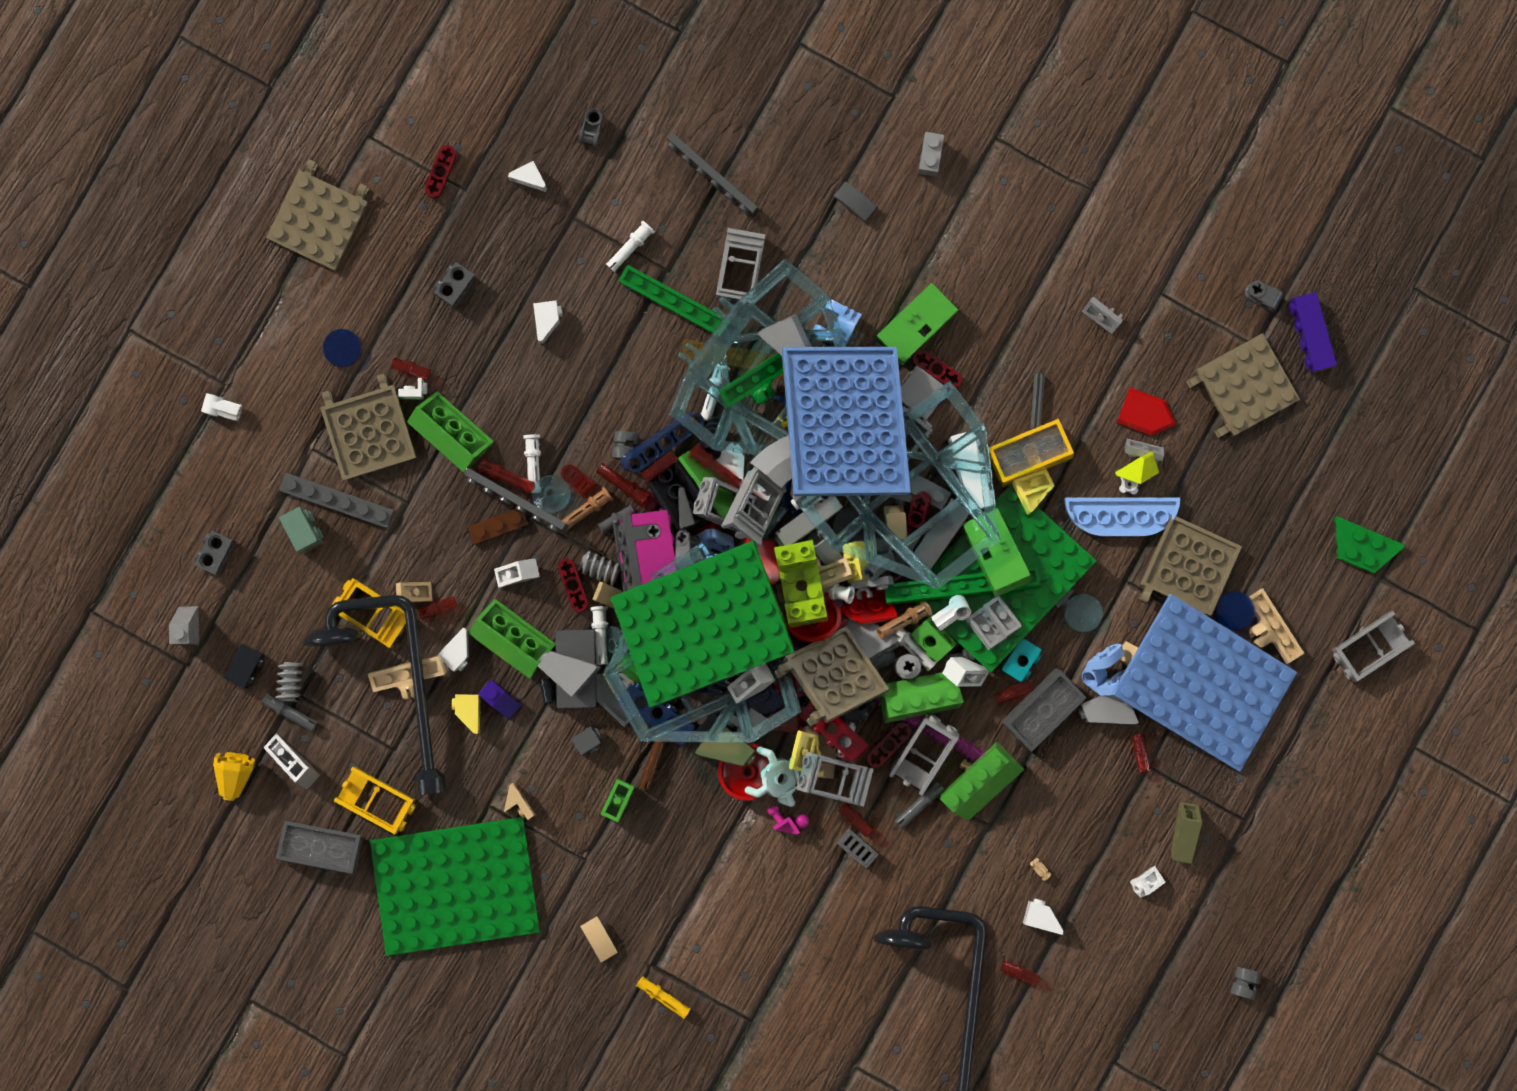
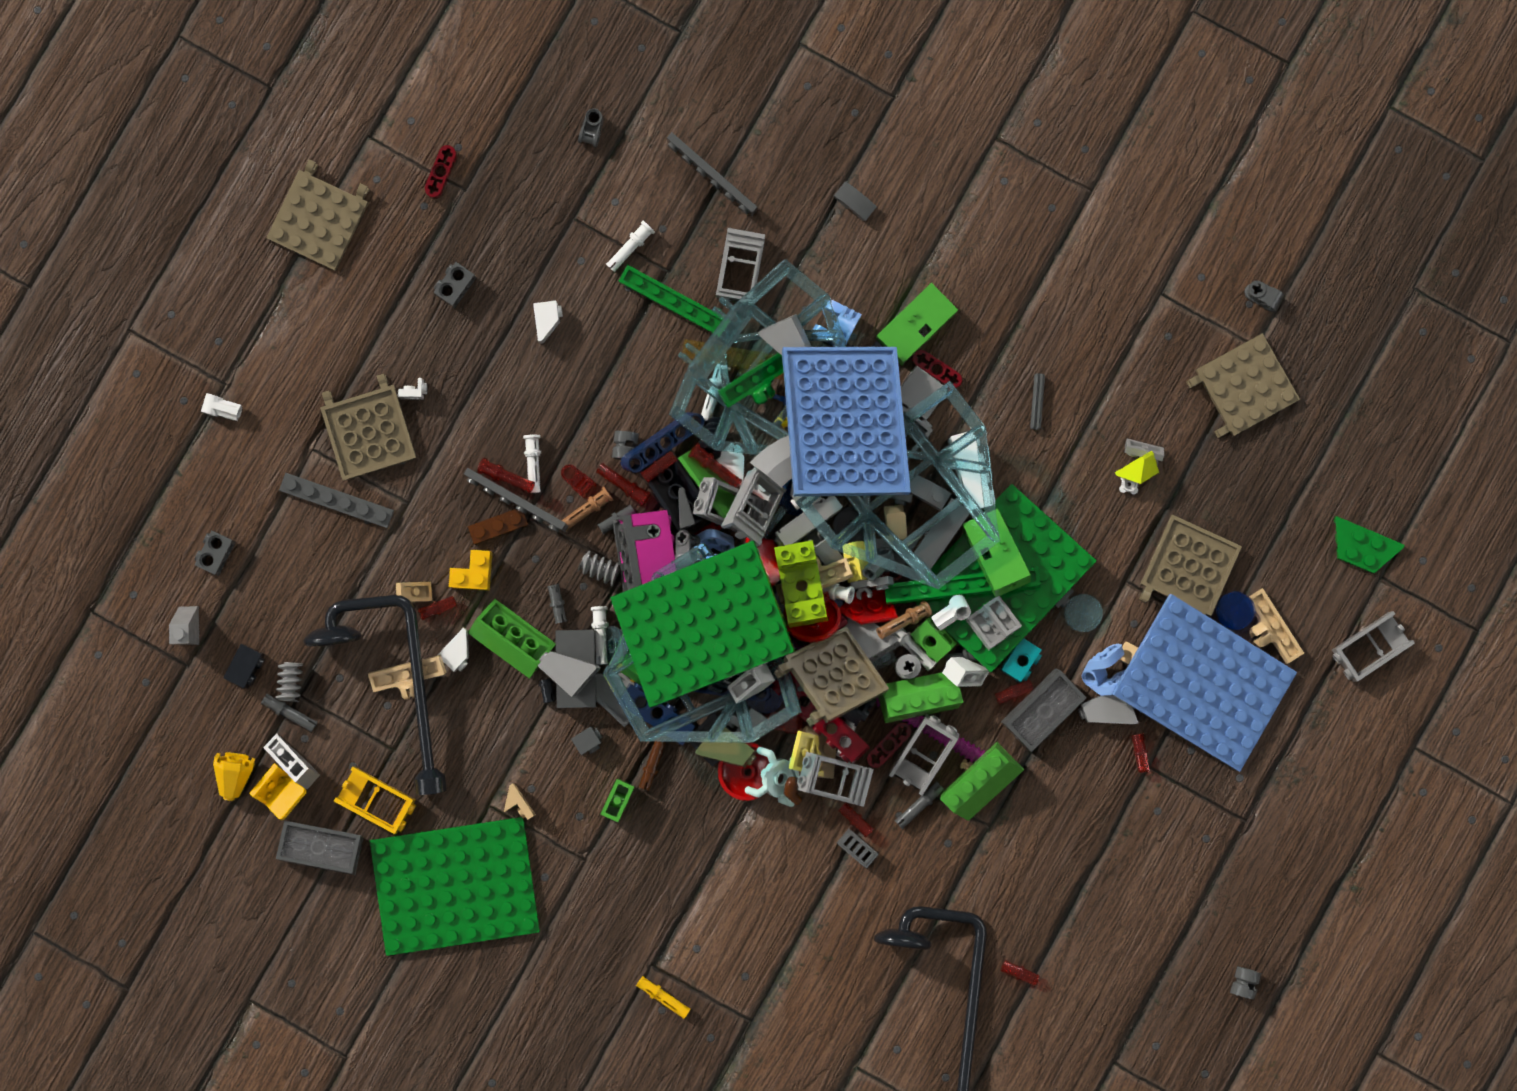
(278, 792): none -> yellow bracket
(301, 530): sand green brick -> none
(342, 348): clear blue tile -> none
(392, 626): yellow door -> none
(410, 368): clear red pin -> none
(450, 431): bright green slope -> none
(468, 710): light yellow slope -> none
(477, 575): none -> yellow brick
(499, 699): dark purple slope -> none
(517, 572): white slope -> none
(528, 176): white slope -> none
(554, 502): clear light blue dish -> none
(557, 603): none -> dark grey pin
(573, 569): dark red beam -> none
(598, 939): tan slope -> none
(604, 593): tan slope -> none
(787, 824): dark pink piece -> none
(790, 790): none -> reddish brown arm
(923, 512): dark red beam -> none
(931, 154): light grey brick -> none
(1030, 452): clear brick -> none
(1033, 489): light yellow wing -> none
(1040, 869): tan piece -> none
(1041, 917): white slope -> none
(1102, 315): light grey plate -> none
(1121, 515): light blue plate -> none
(1145, 413): red tile -> none
(1147, 882): white bracket -> none
(1186, 832): olive slope -> none
(1313, 333): dark purple brick -> none

